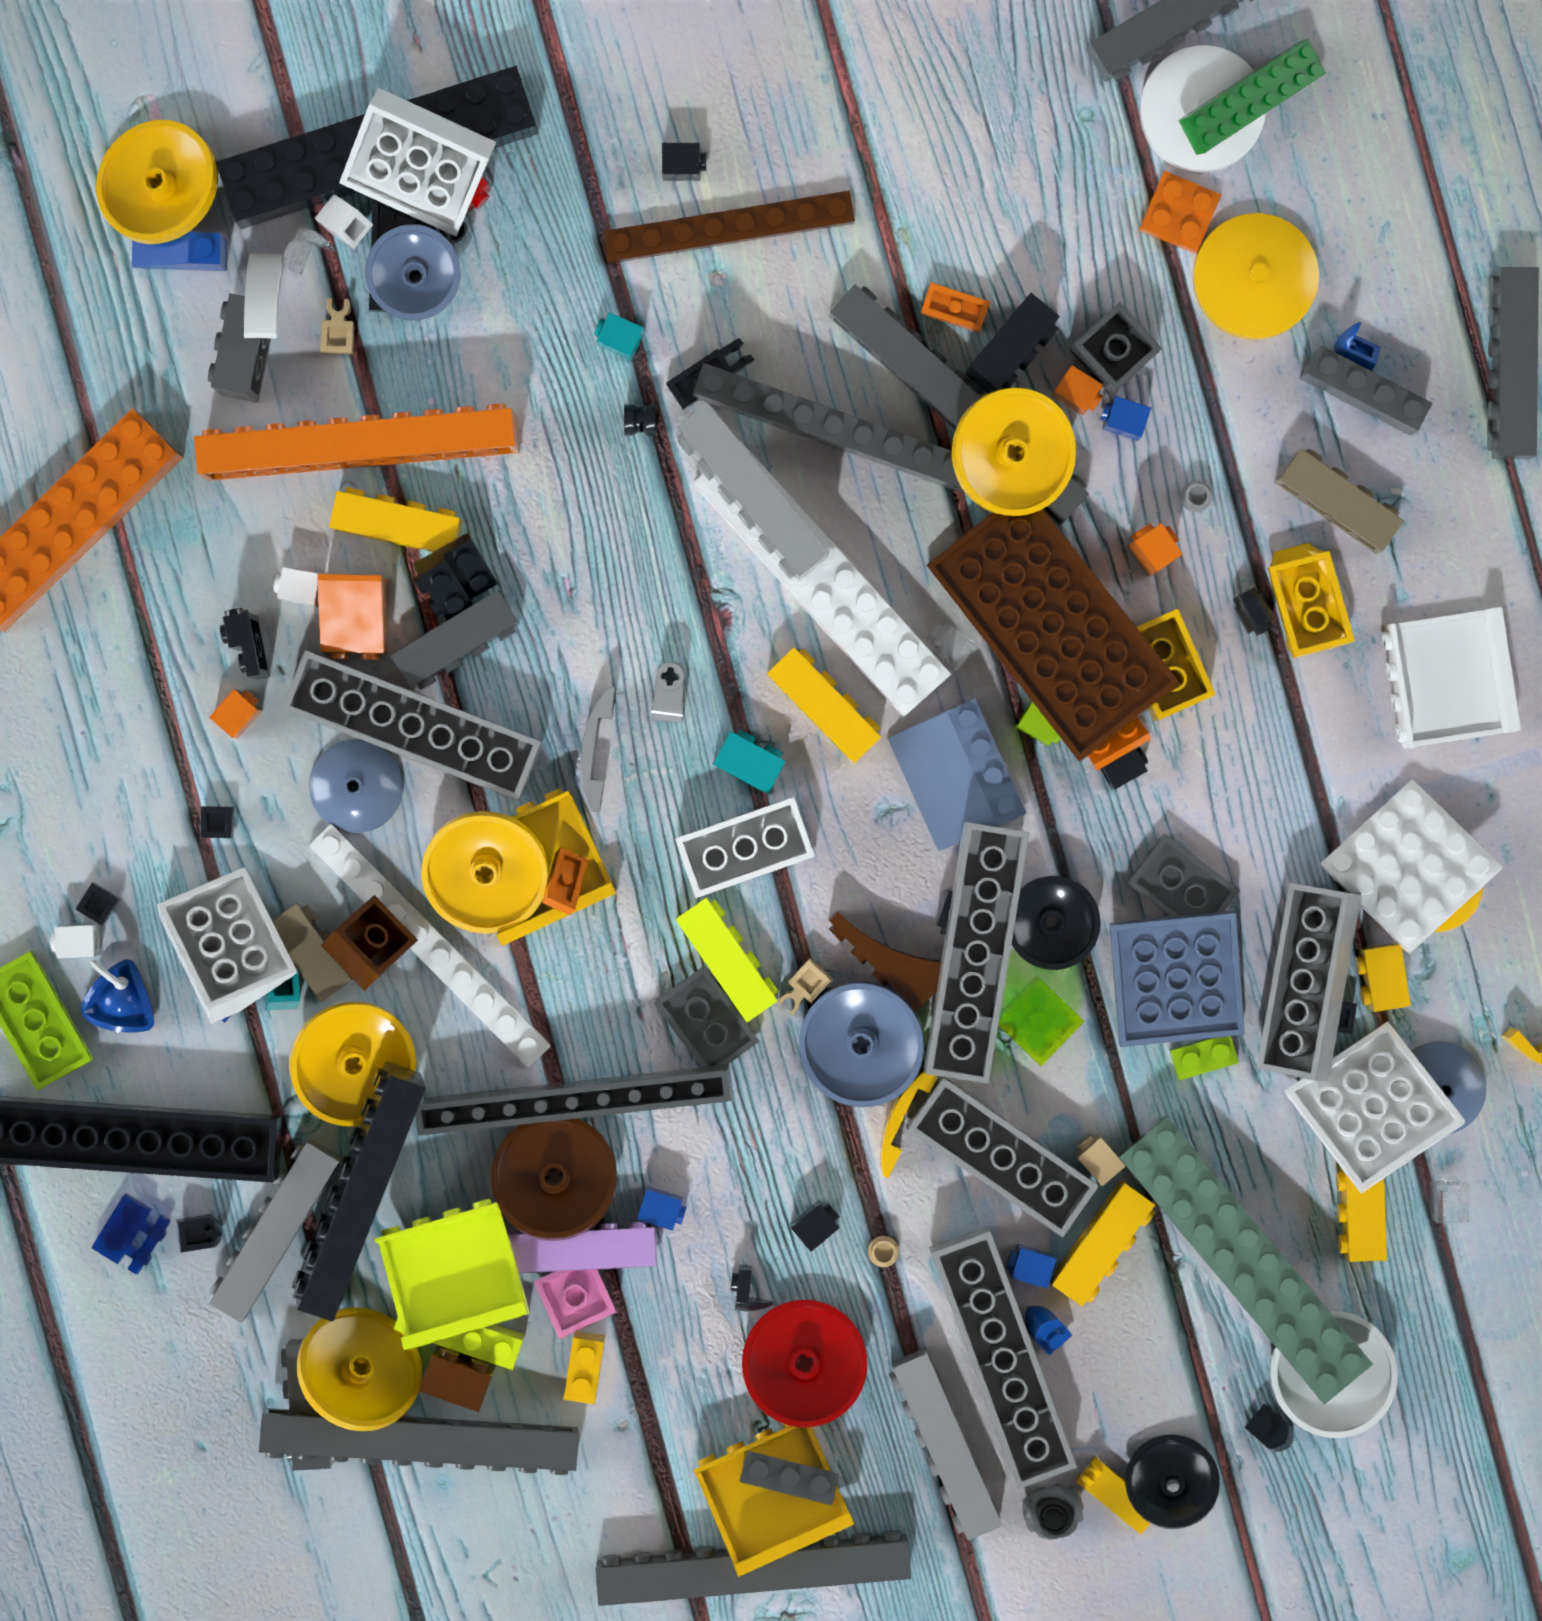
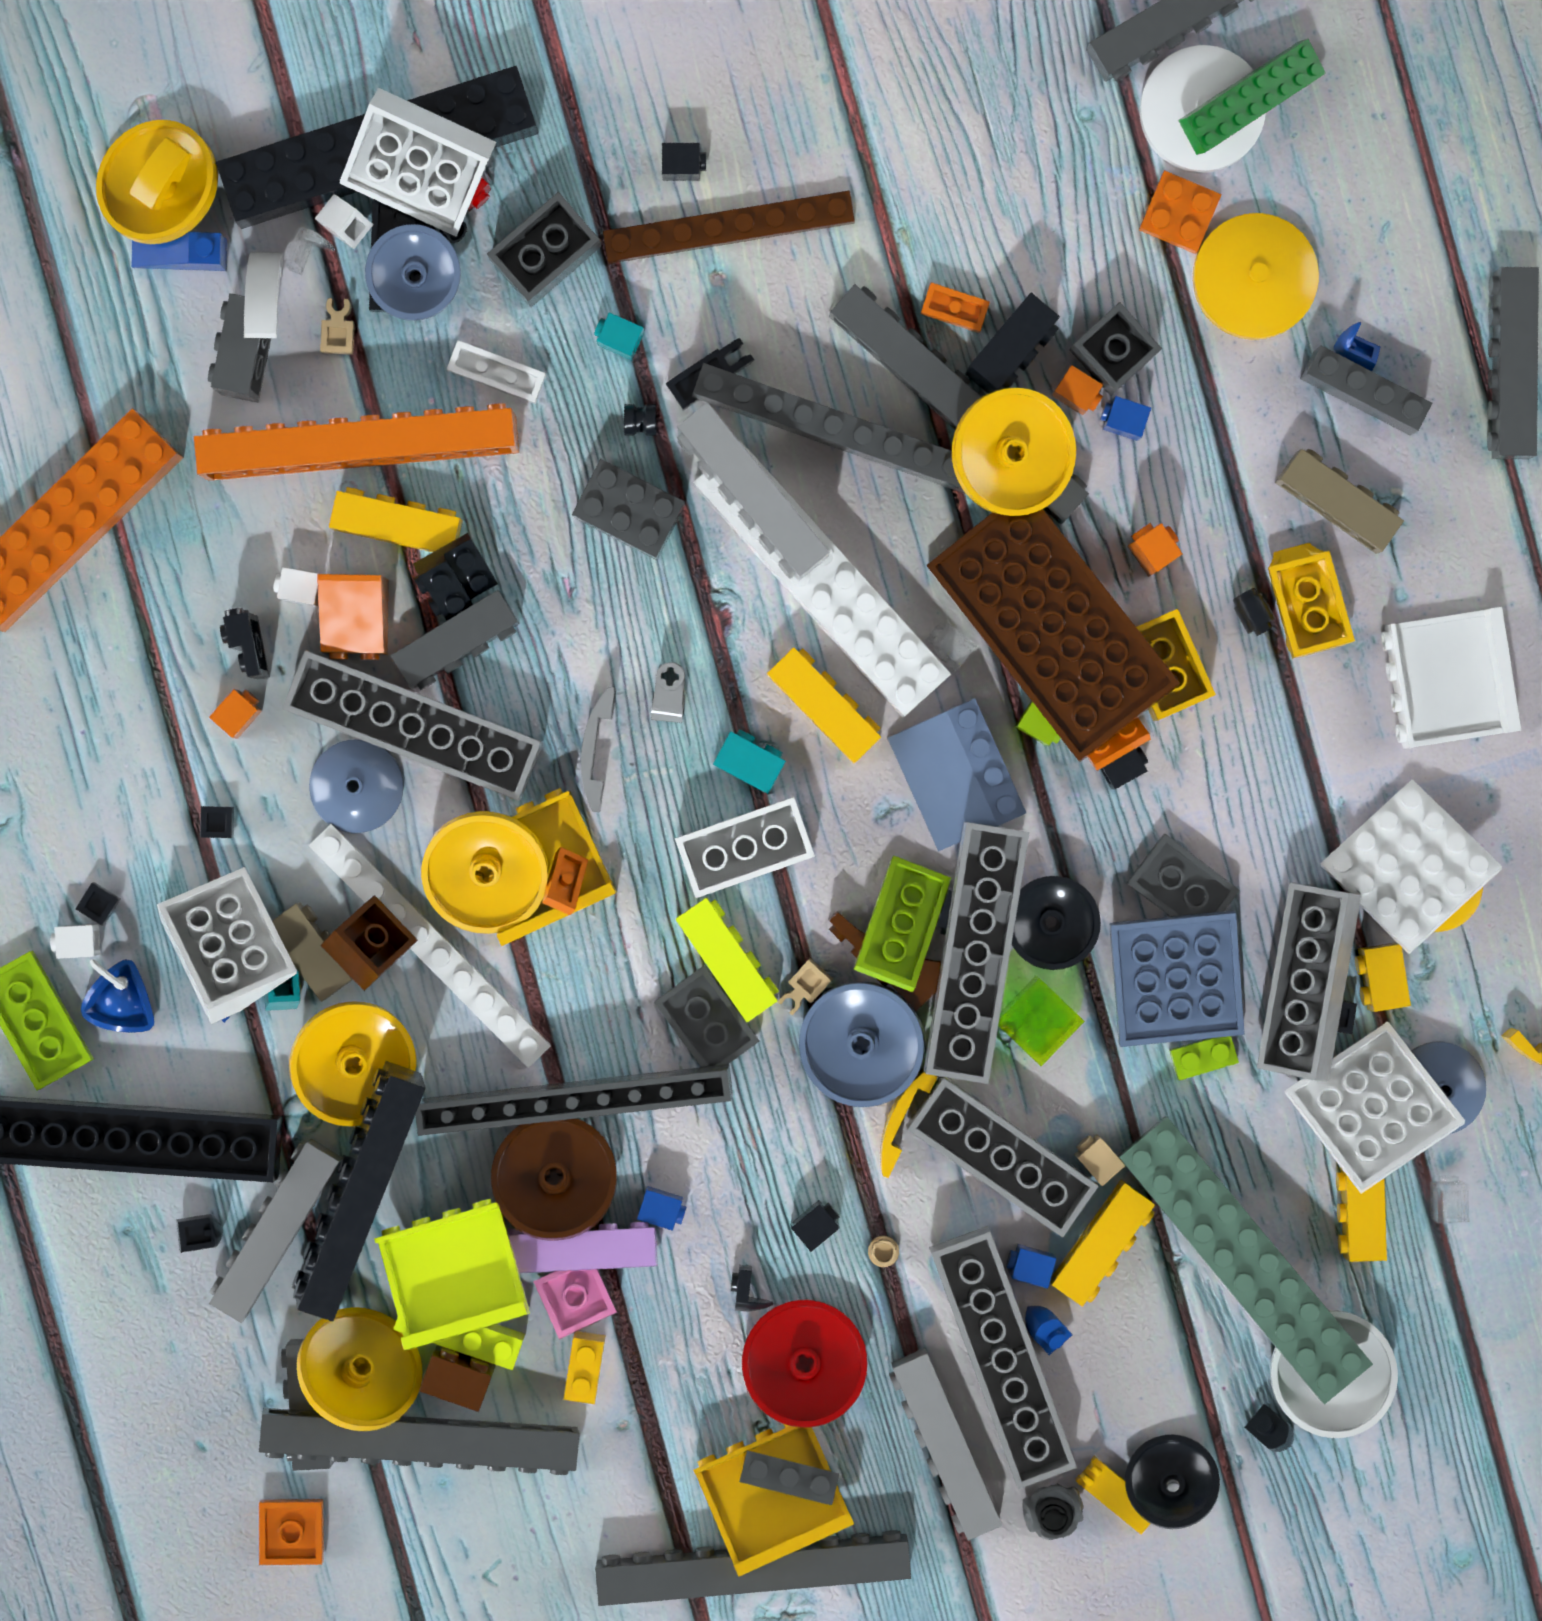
(123, 1227): clear blue plate -> none
(161, 169): none -> yellow slope
(291, 1532): none -> orange plate
(496, 372): none -> white plate
(544, 249): none -> dark grey brick
(628, 509): none -> dark grey brick
(902, 923): none -> lime plate
(1196, 496): light grey plate -> none

